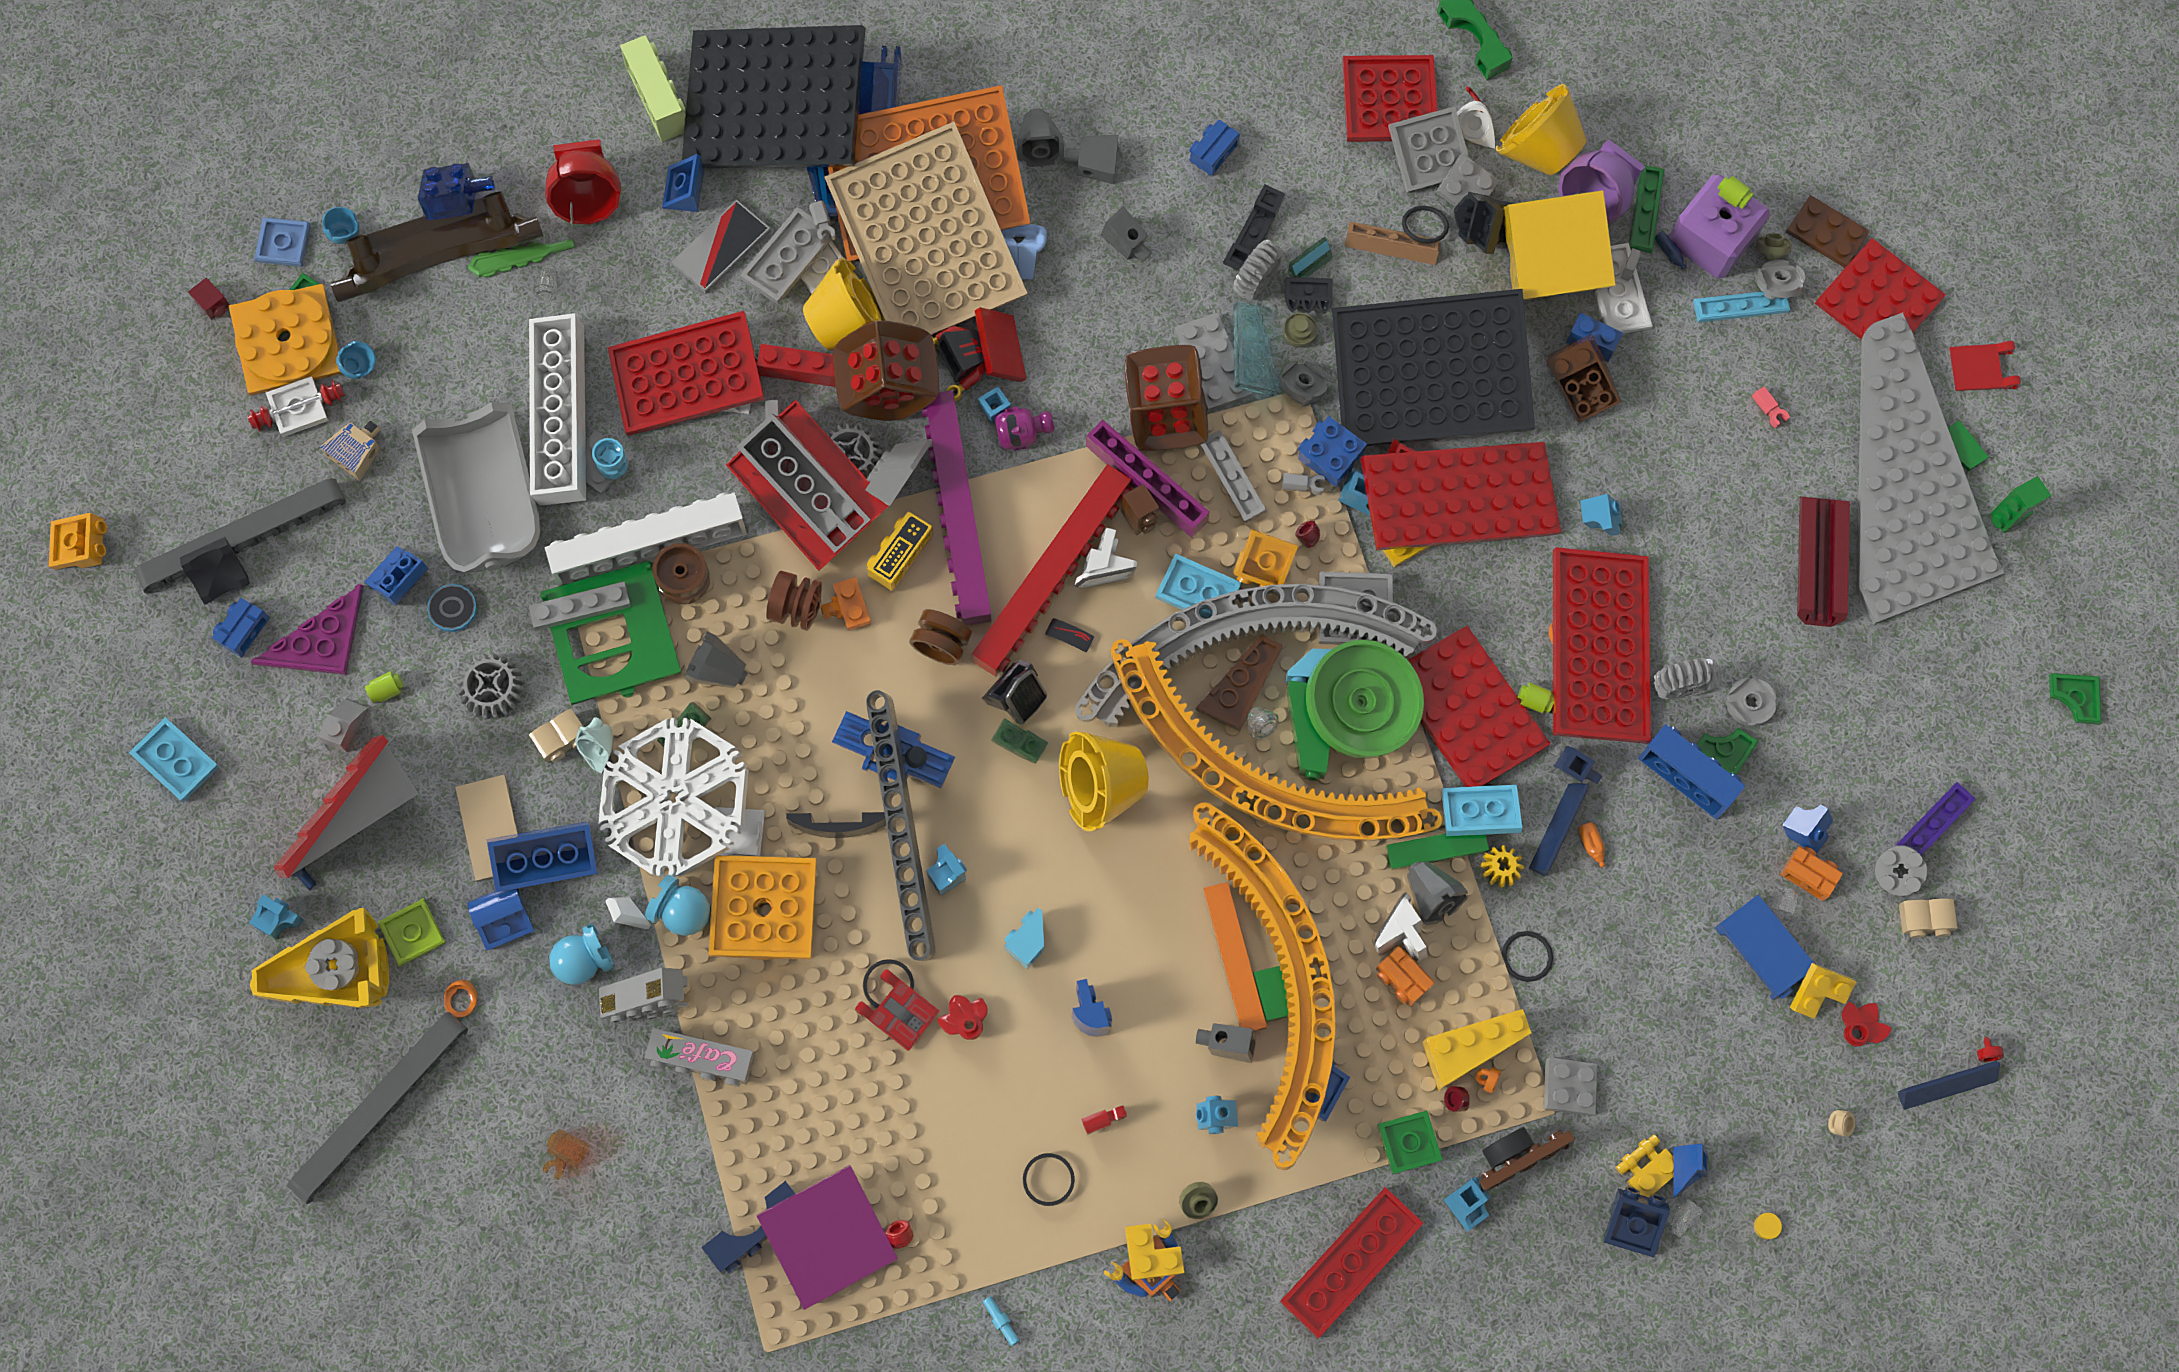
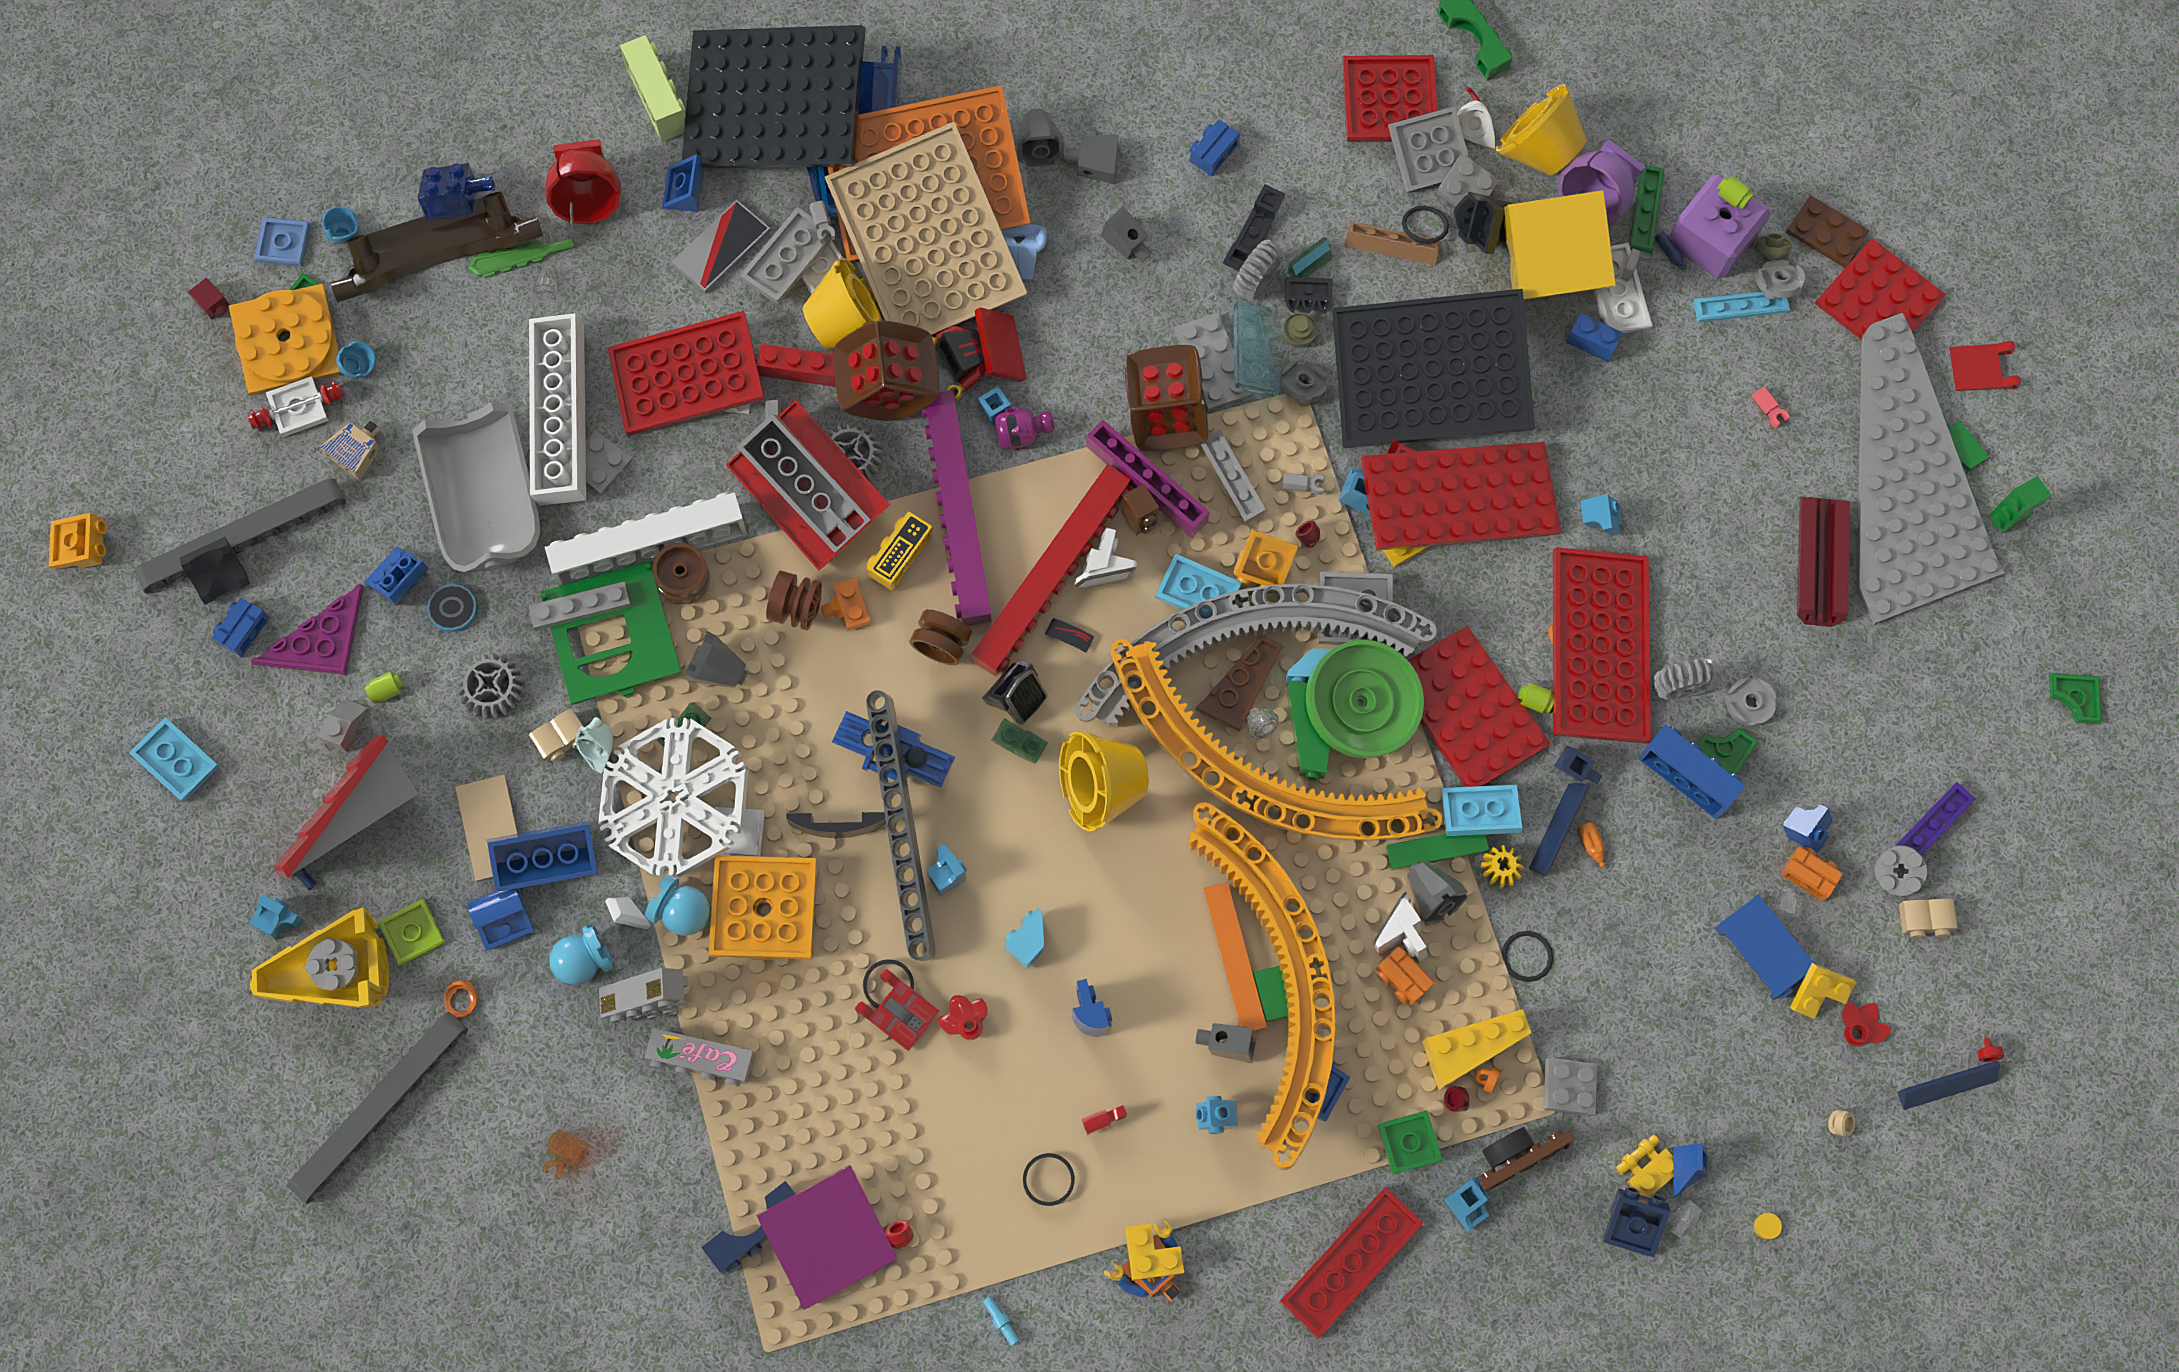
(610, 458): medium azure wheel -> none
(895, 469): light grey slope -> none
(1198, 1200): olive plate -> none
(1331, 450): blue brick -> none
(1584, 378): reddish brown slope -> none

